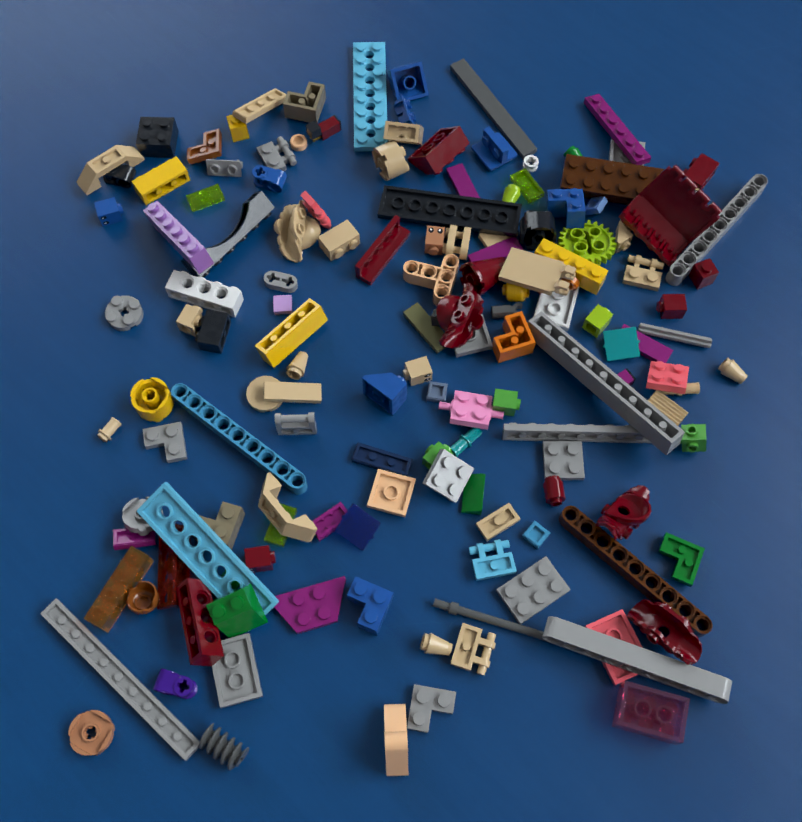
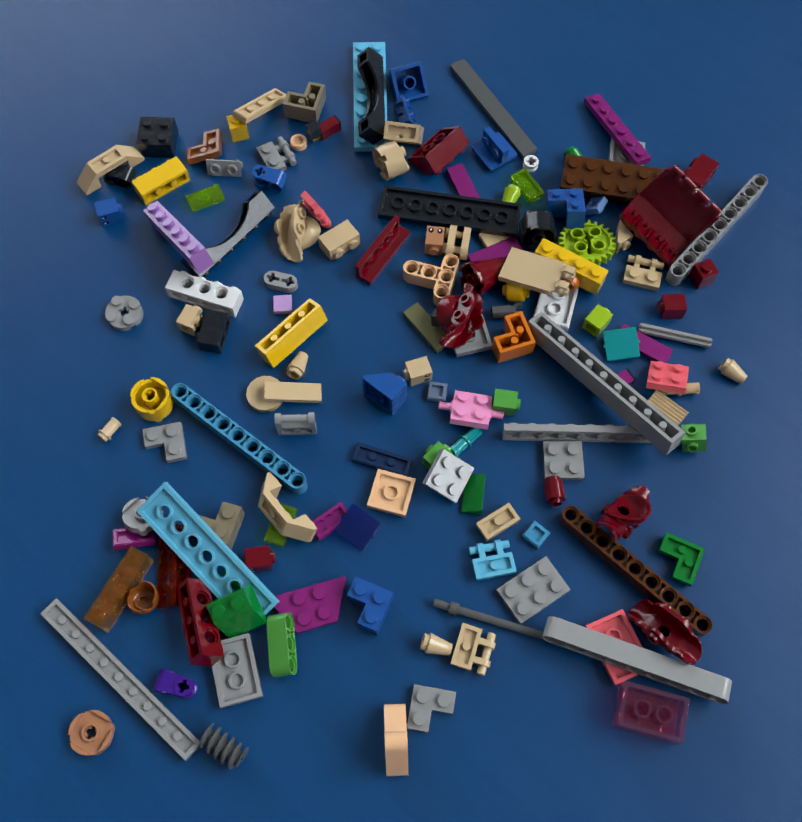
(281, 645): none -> bright green beam
(371, 69): none -> black arch

